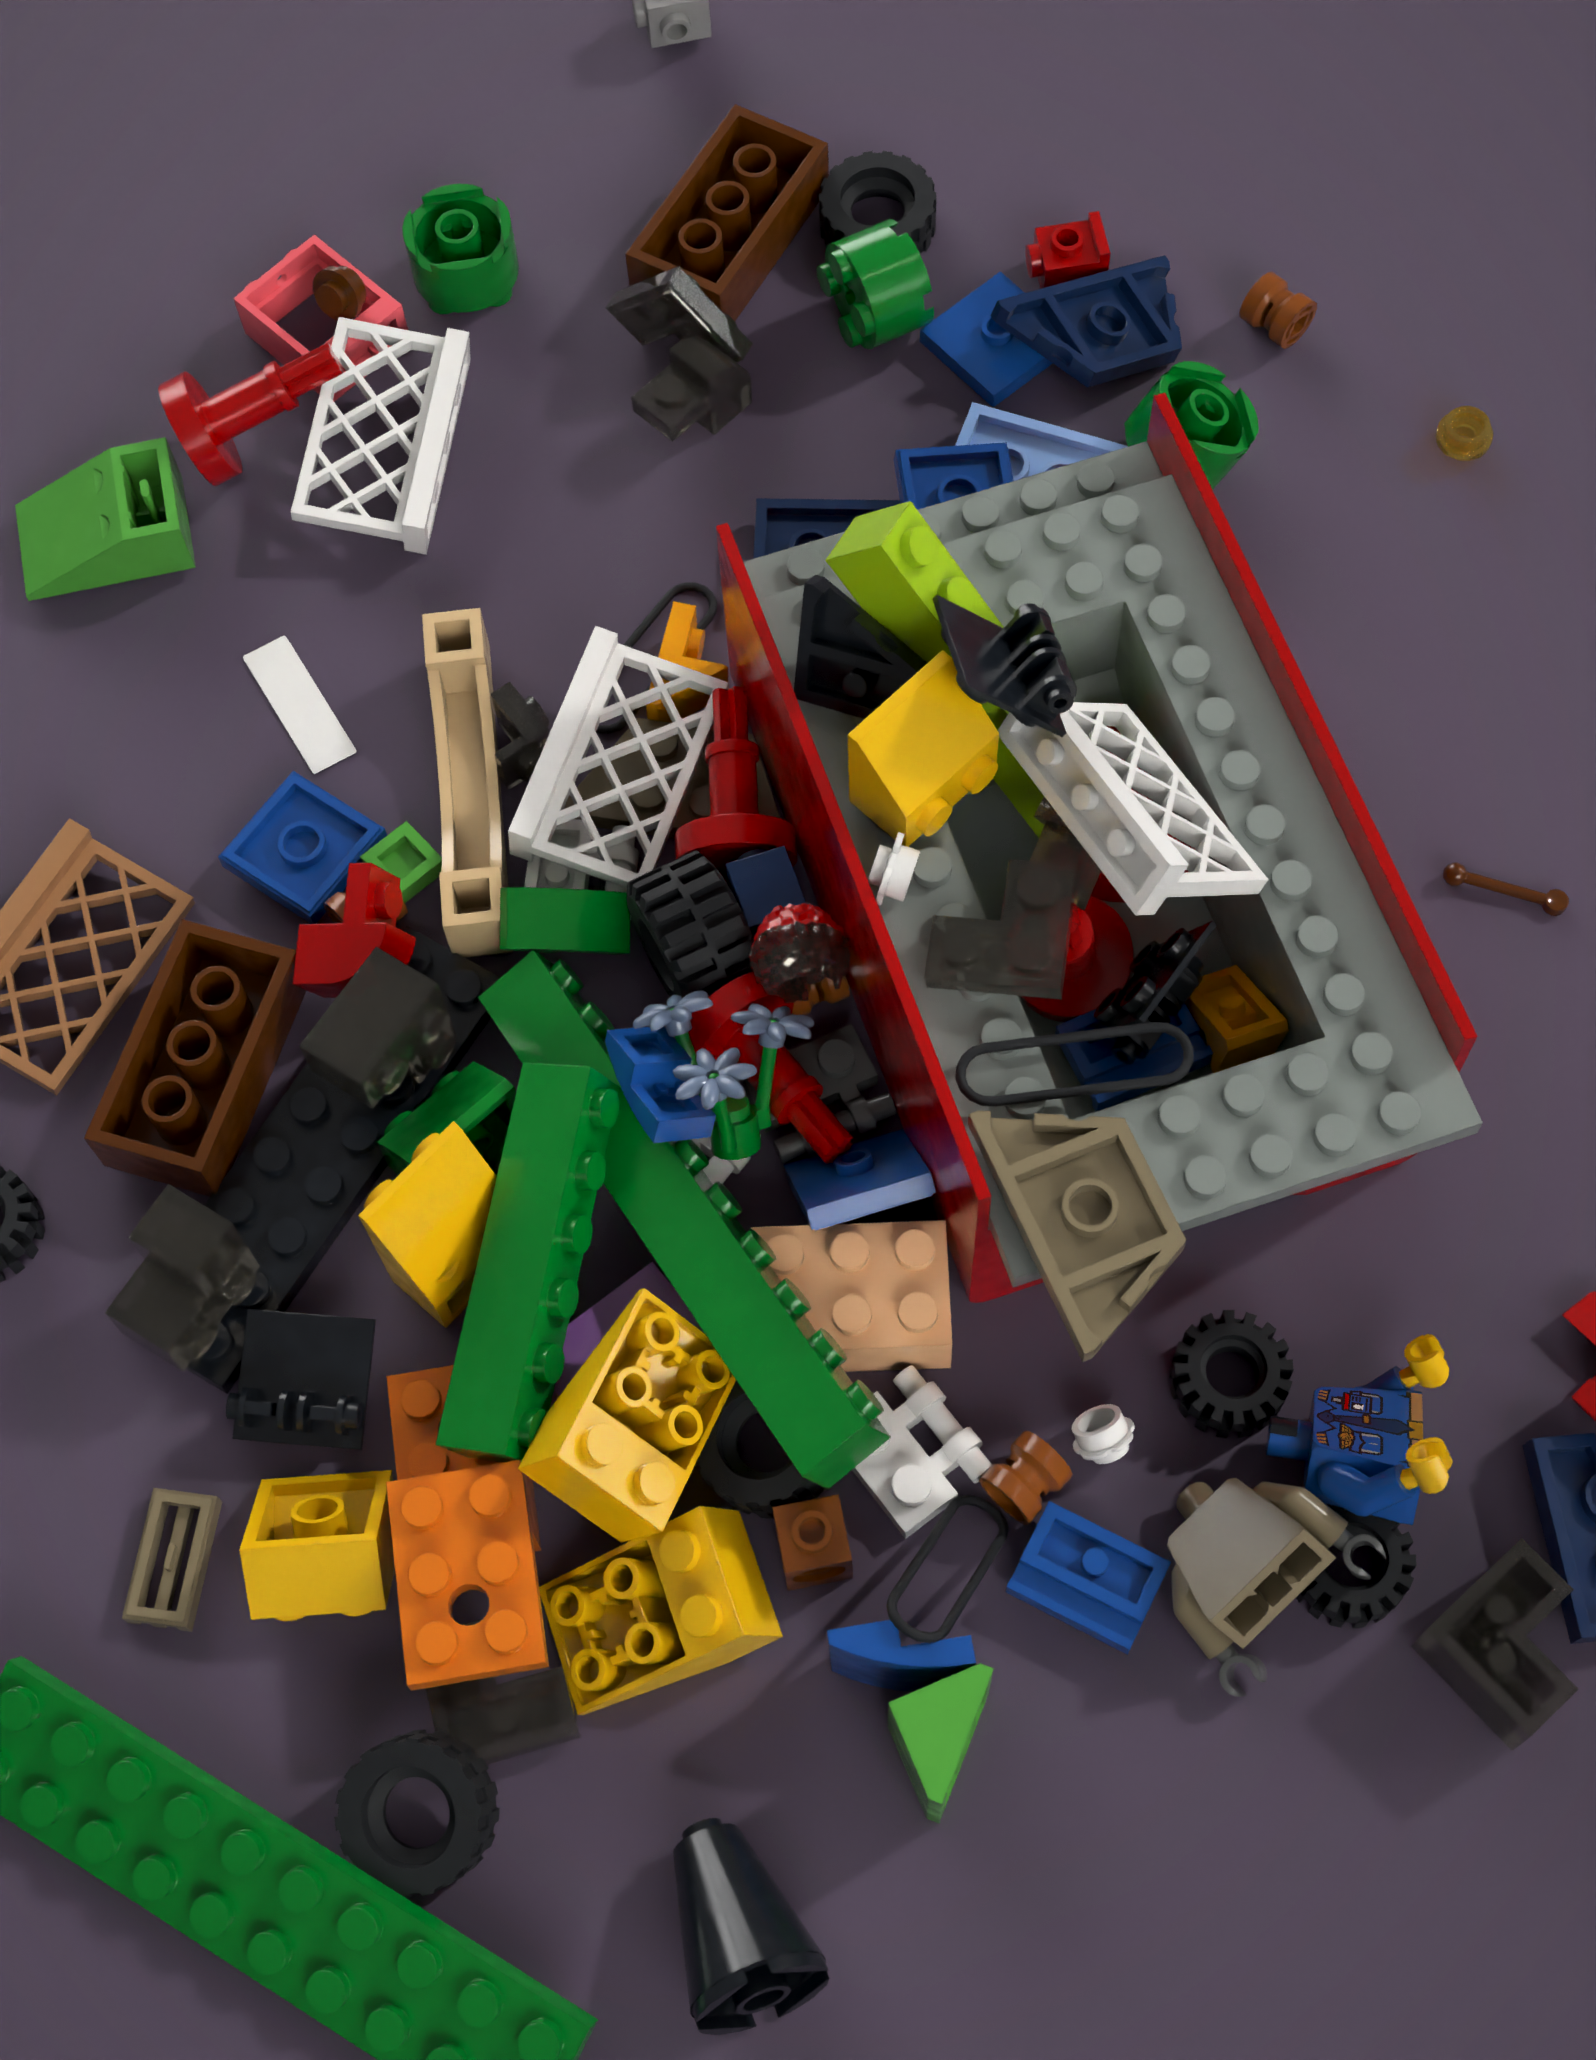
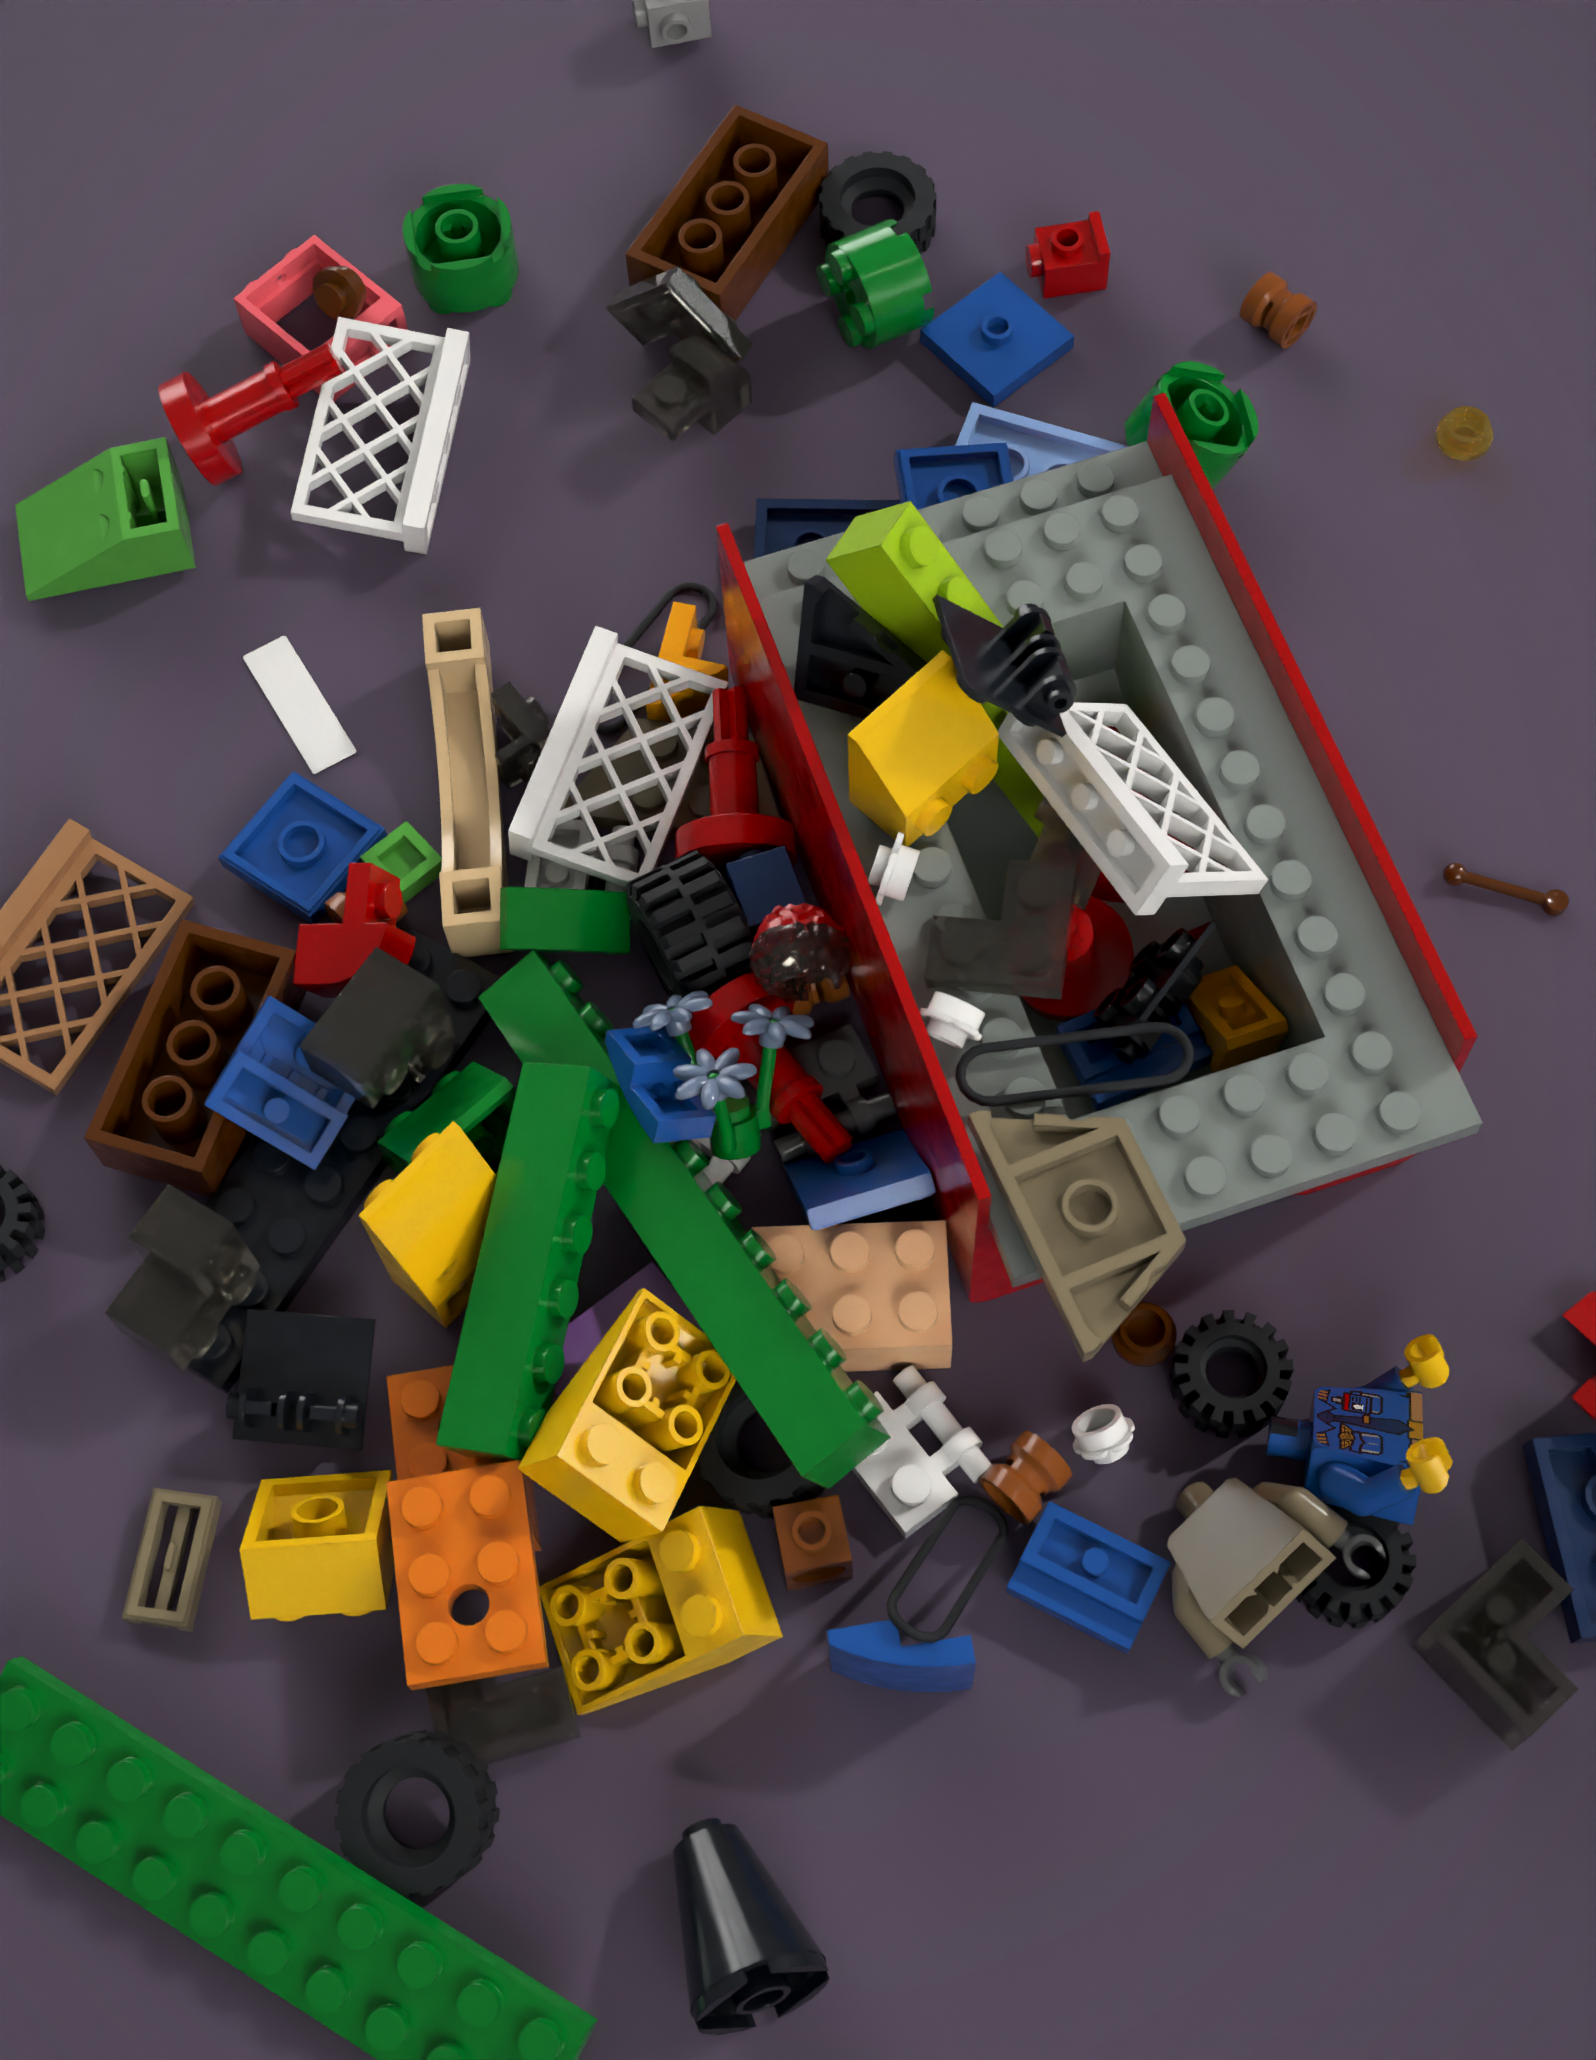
(274, 1090): none -> blue slope
(935, 1731): bright green slope -> none
(952, 1020): none -> white plate
(1099, 323): dark blue wing -> none
(1145, 1336): none -> reddish brown plate

